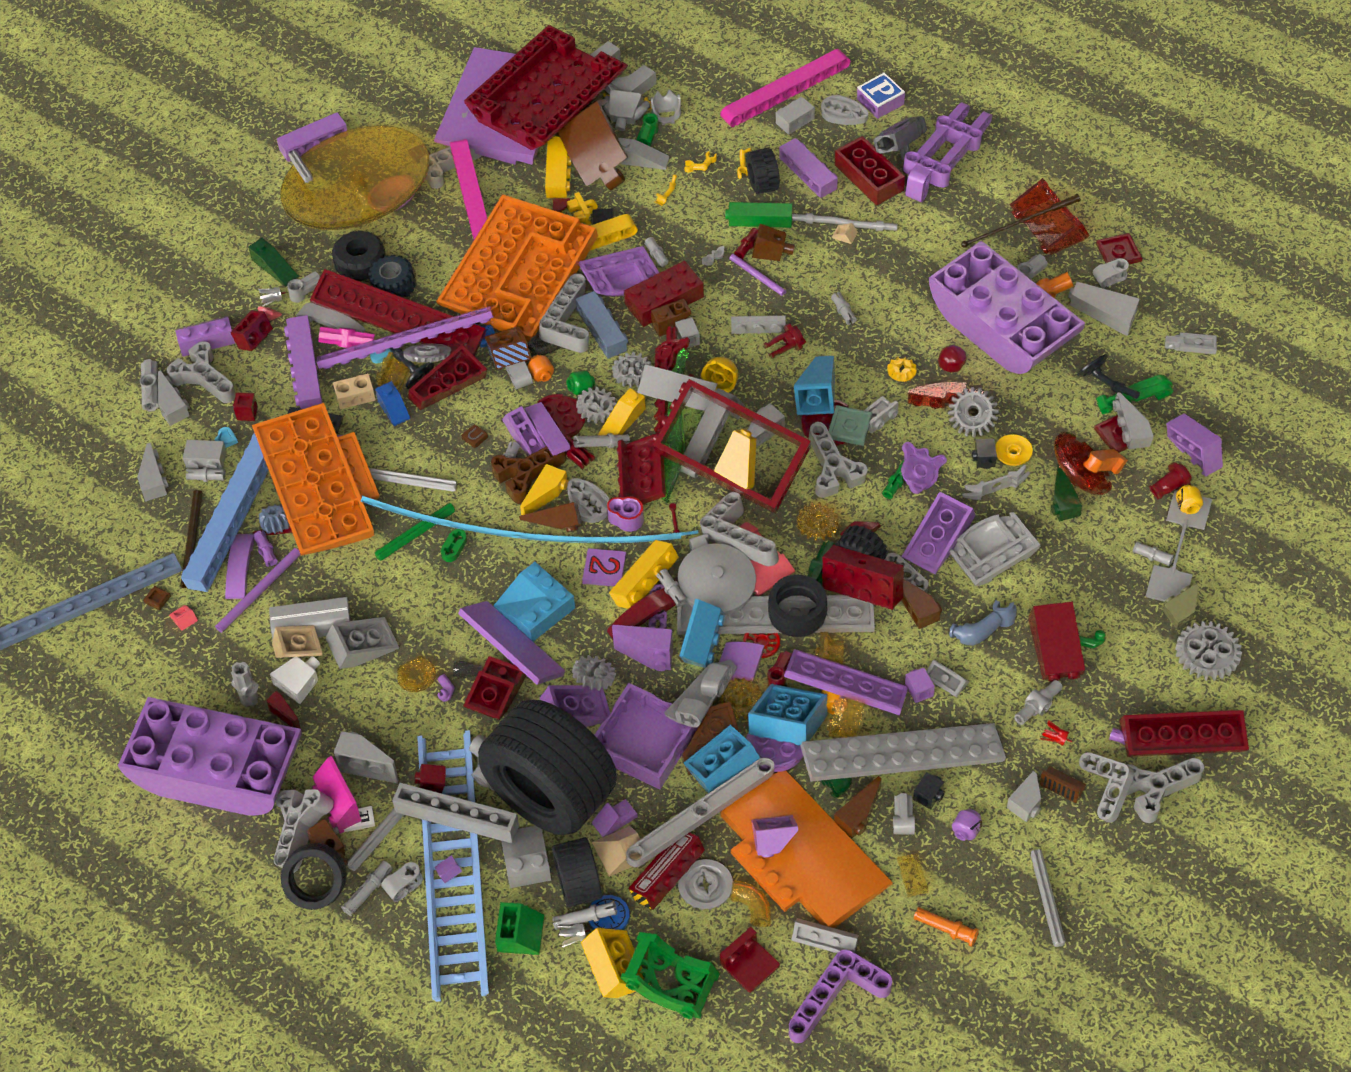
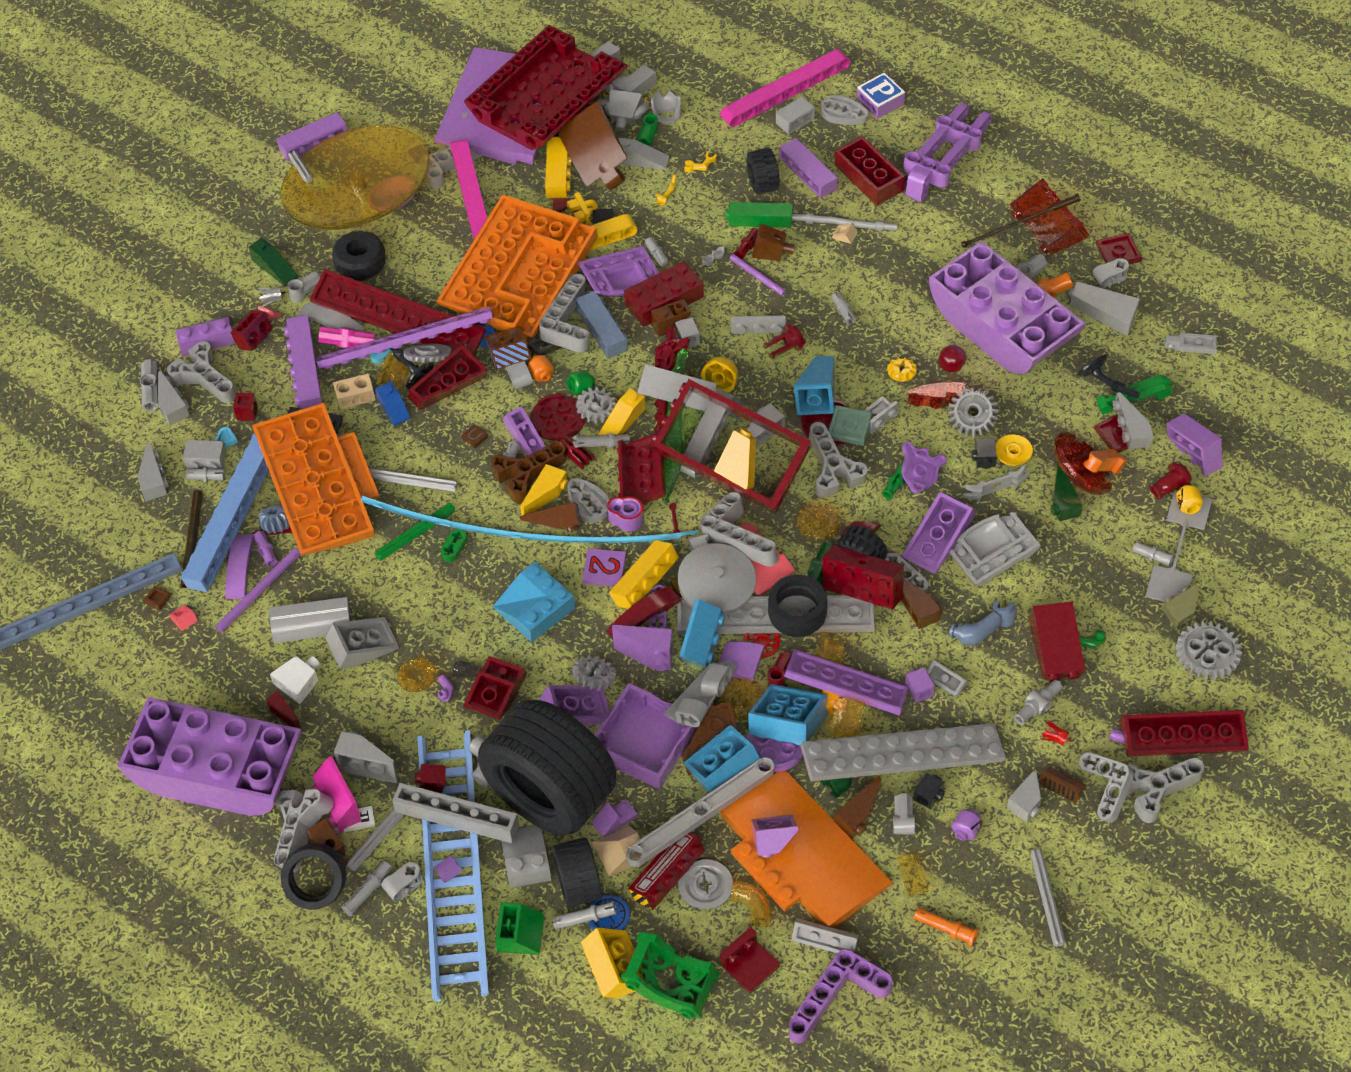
(244, 684): light grey piece -> none
(296, 641): tan slope -> none
(393, 275): black wheel -> none
(511, 642): medium lavender tile -> none
(547, 428): medium lavender tile -> none
(576, 932): flat silver piece -> none
(625, 374): light grey gear -> none
(672, 587): light grey pin -> none
(742, 169): yellow piece -> none
(900, 135): dark grey piece -> none

